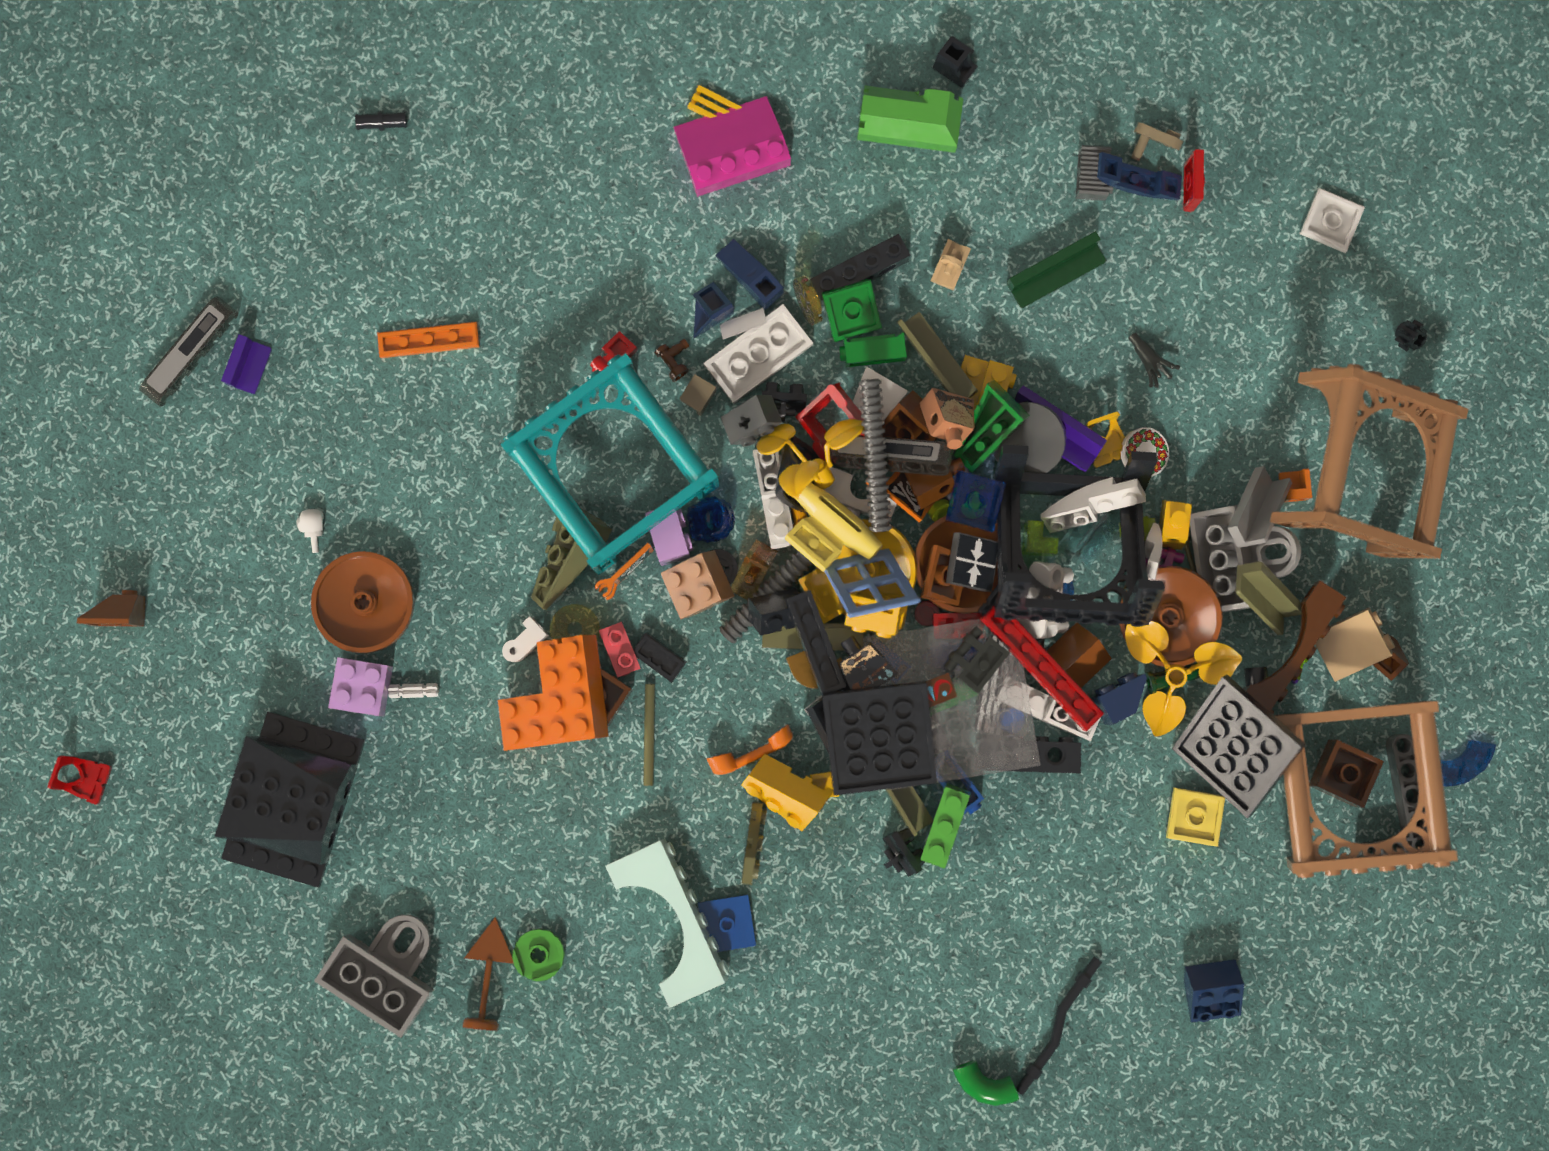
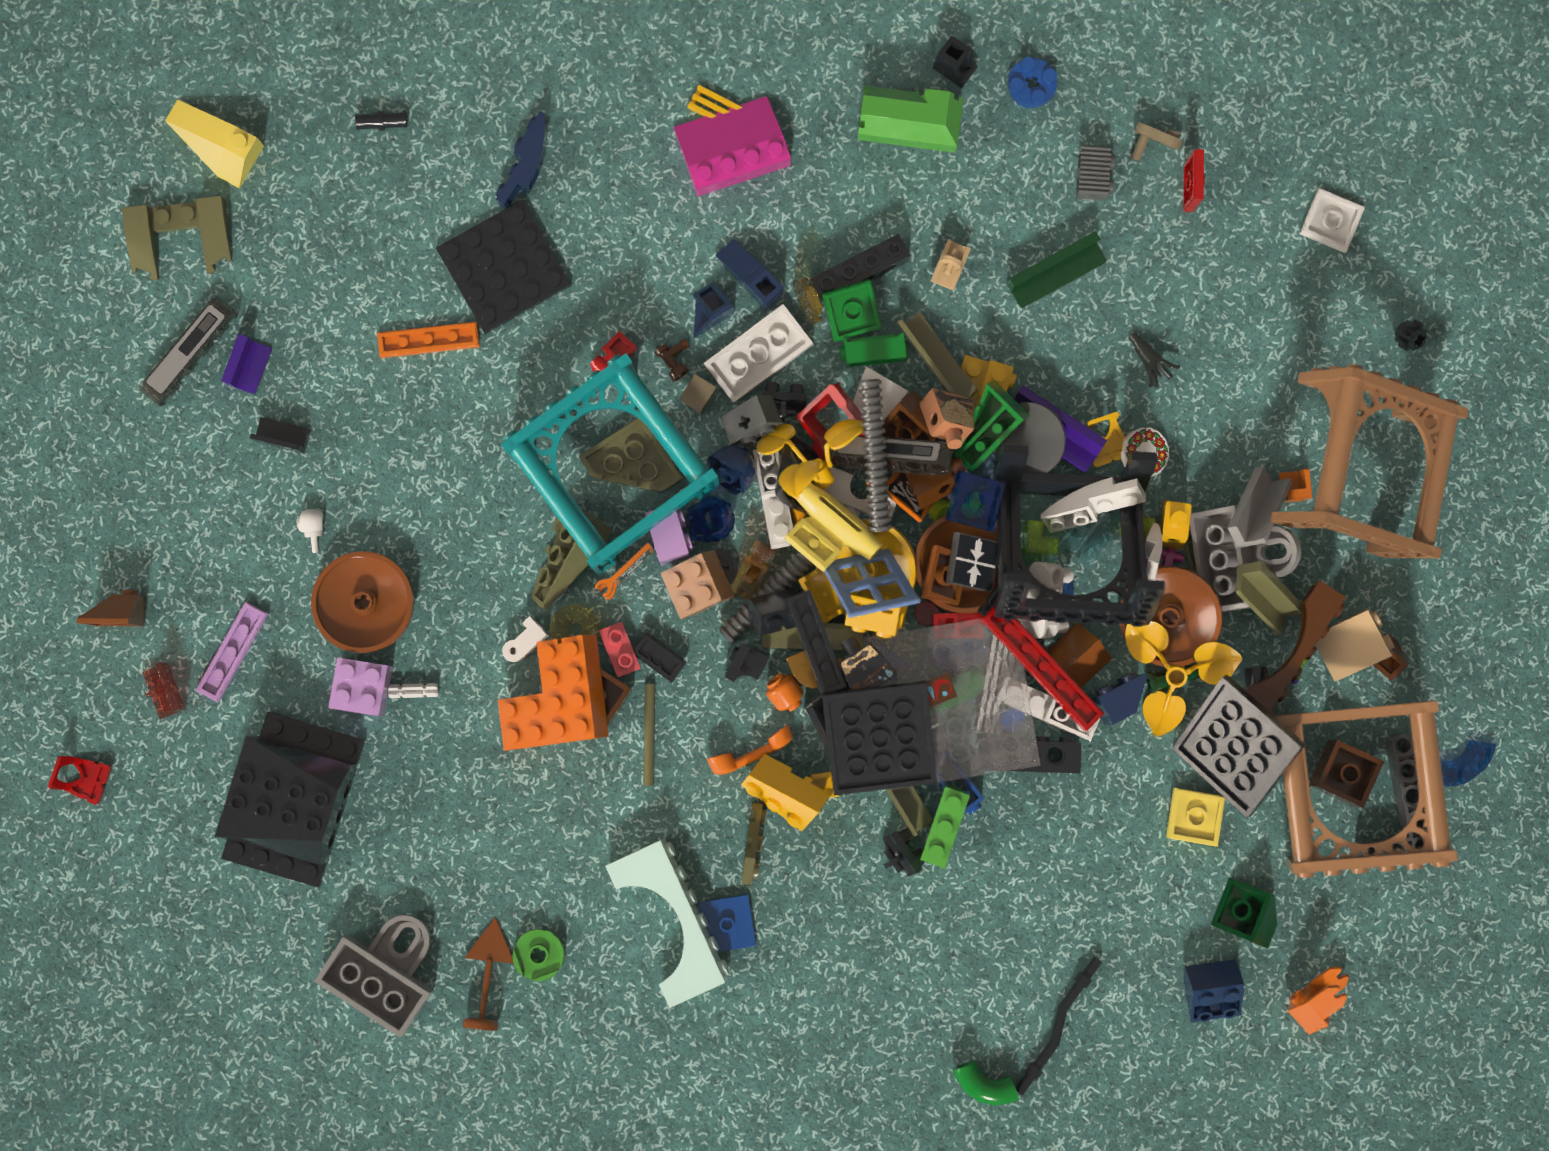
(144, 221): none -> olive wedge
(163, 690): none -> clear red panel
(219, 144): none -> light yellow wedge
(232, 652): none -> lavender tile
(281, 435): none -> black panel
(503, 267): none -> black plate
(531, 153): none -> dark blue slope
(632, 459): none -> olive plate
(734, 466): none -> dark blue cylinder
(743, 323): white sticker -> none
(746, 662): none -> black brick
(784, 692): none -> orange head
(983, 664): pearl dark grey plate -> none
(1029, 69): none -> blue plate
(1138, 180): dark blue slope -> none
(1247, 913): none -> dark green slope
(1318, 1000): none -> orange piece

